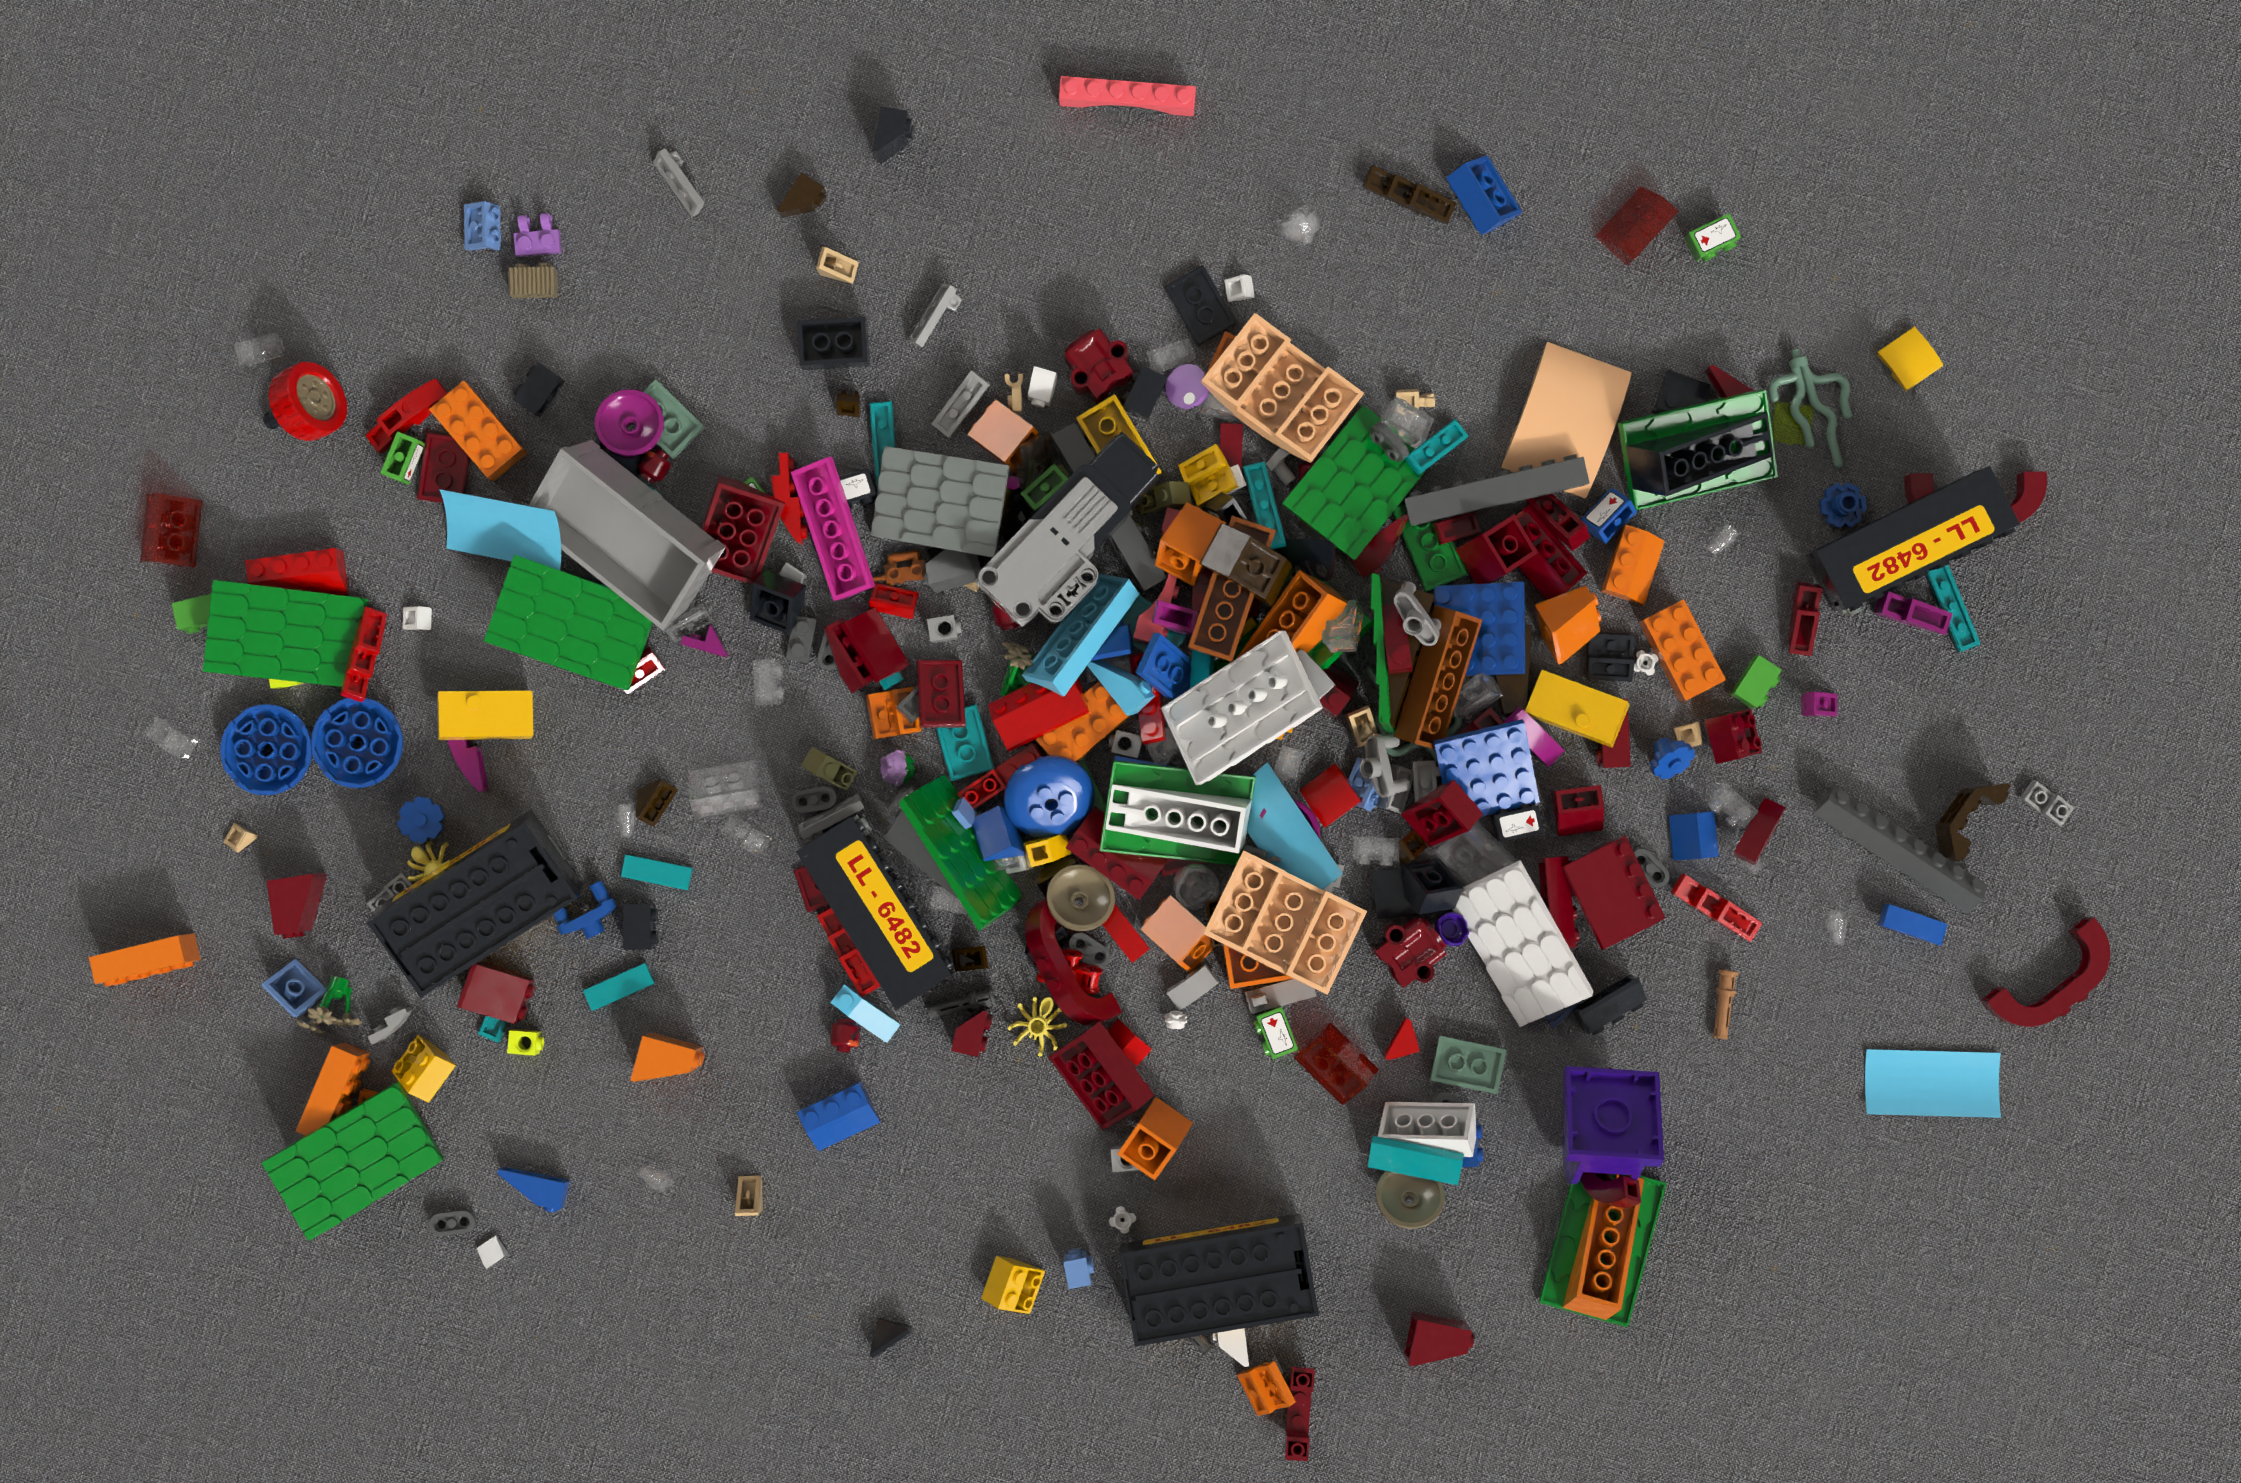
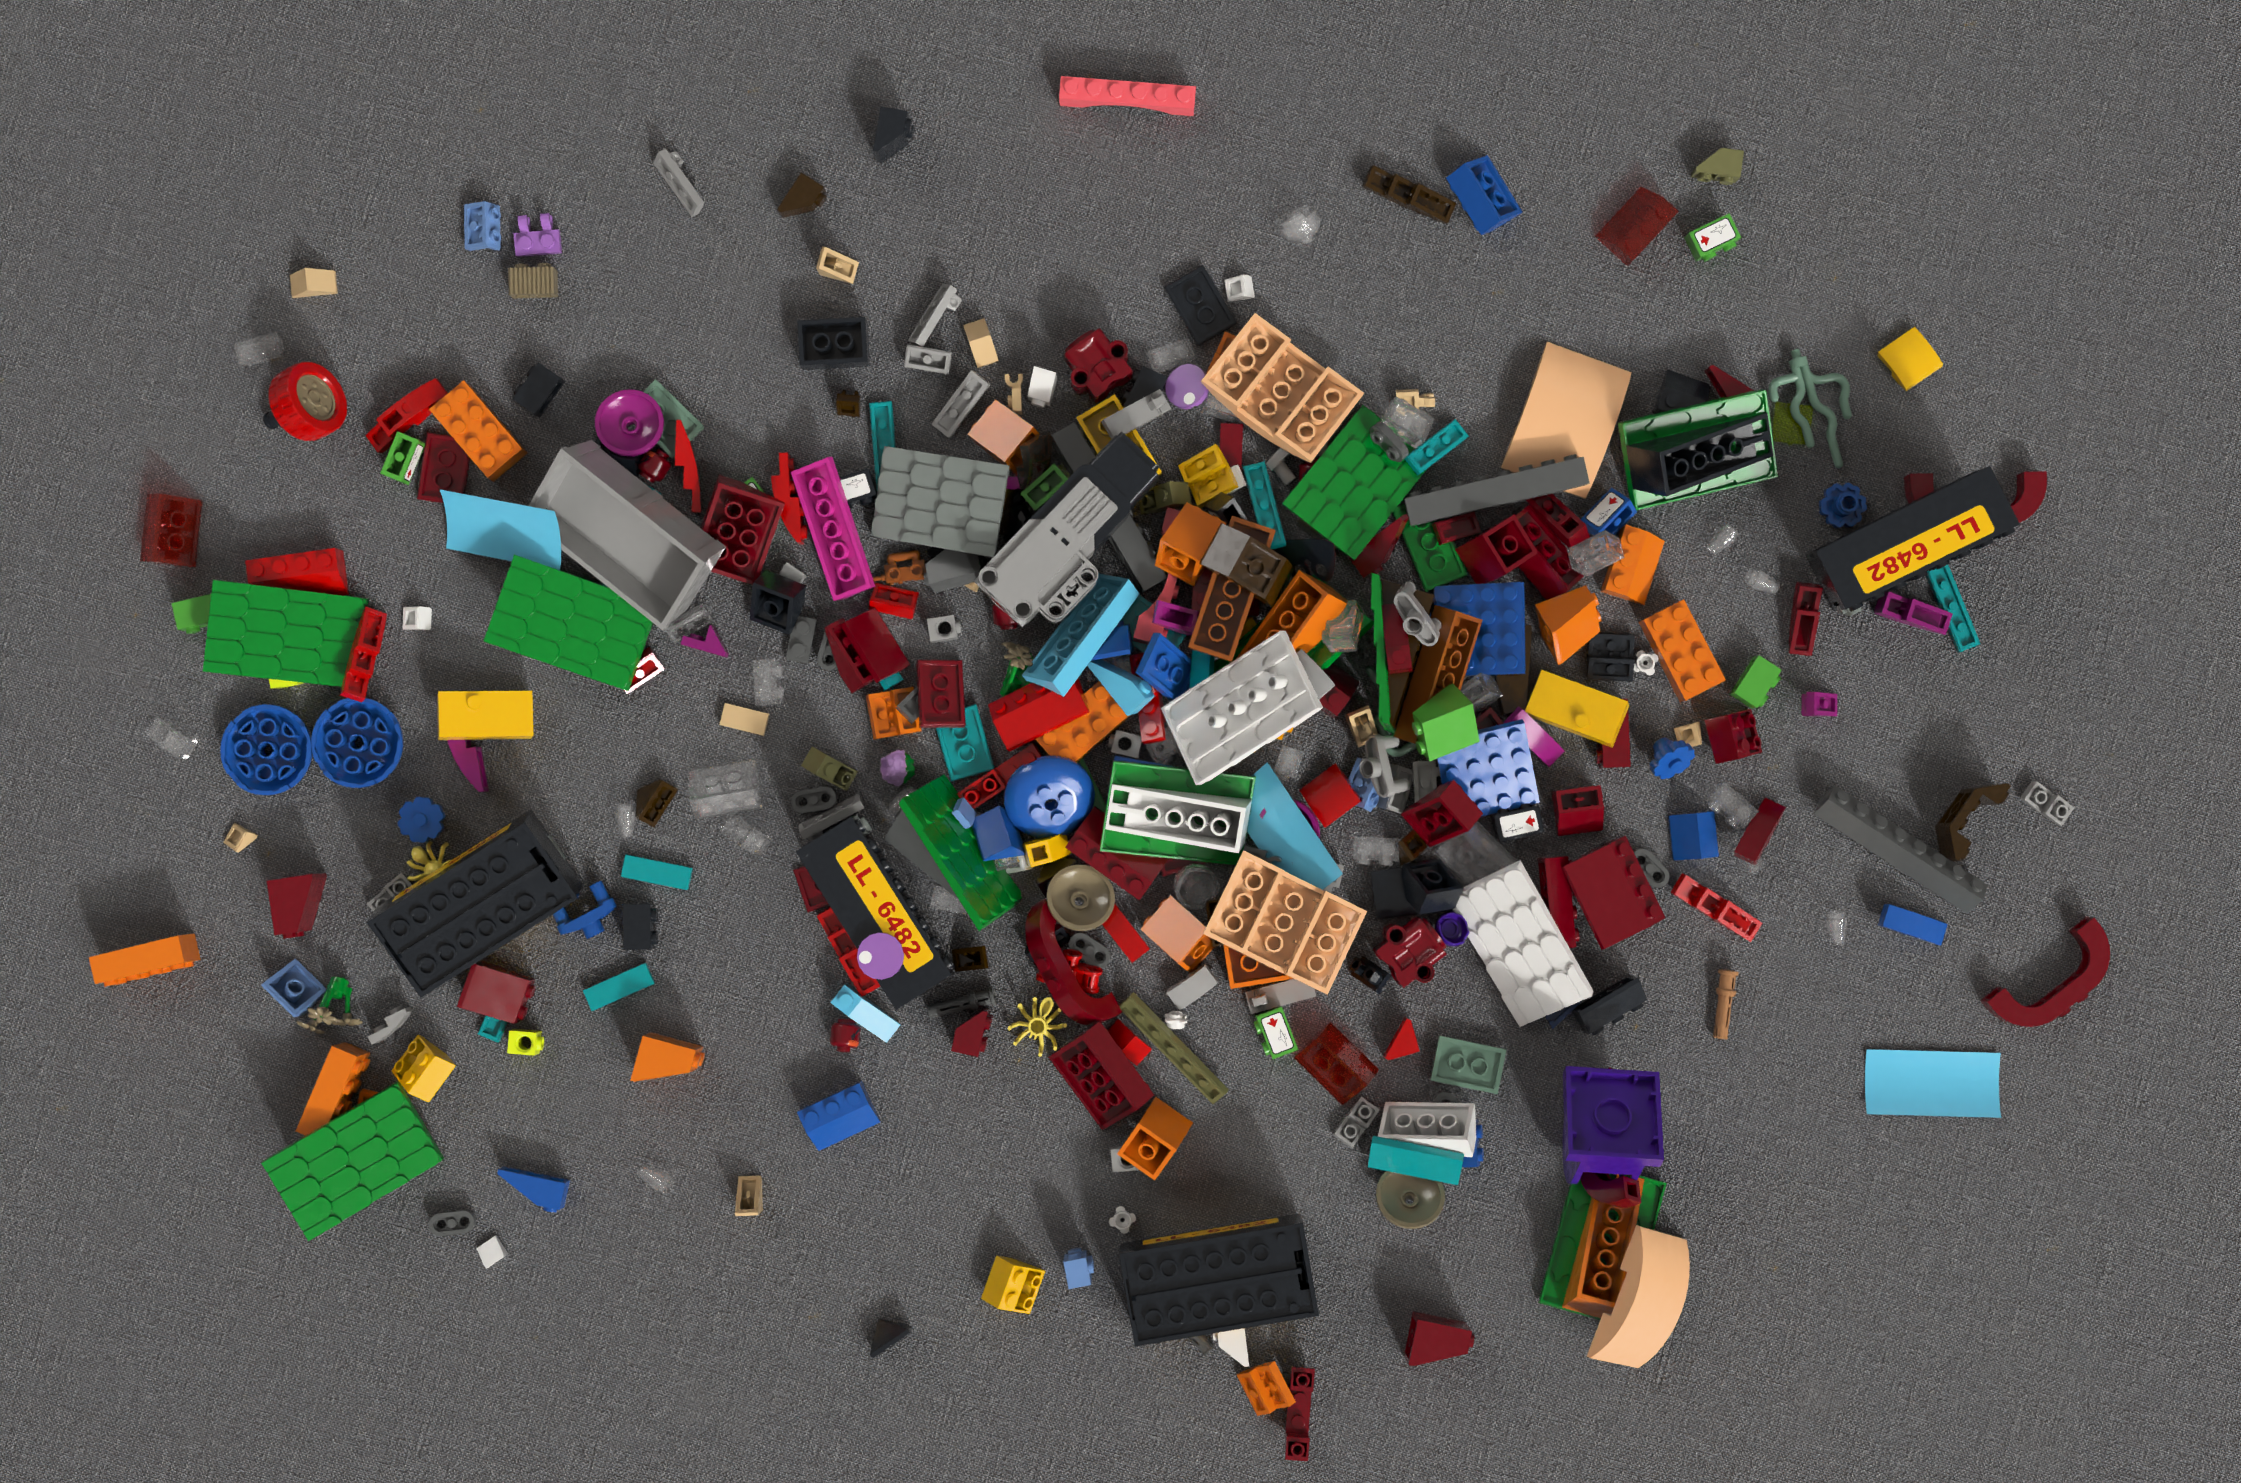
(313, 282): none -> tan slope
(685, 457): none -> red slope
(744, 719): none -> tan tile
(880, 956): none -> medium lavender tile
(928, 359): none -> light grey slope
(981, 343): none -> tan slope
(1136, 414): none -> light grey hinge
(1173, 1048): none -> olive tile
(1356, 1122): none -> light grey slope
(1369, 973): none -> black hips
(1445, 724): none -> bright green slope
(1595, 553): none -> clear brick
(1648, 1299): none -> light nougat slope
(1721, 166): none -> olive slope
(1759, 580): none -> clear cone

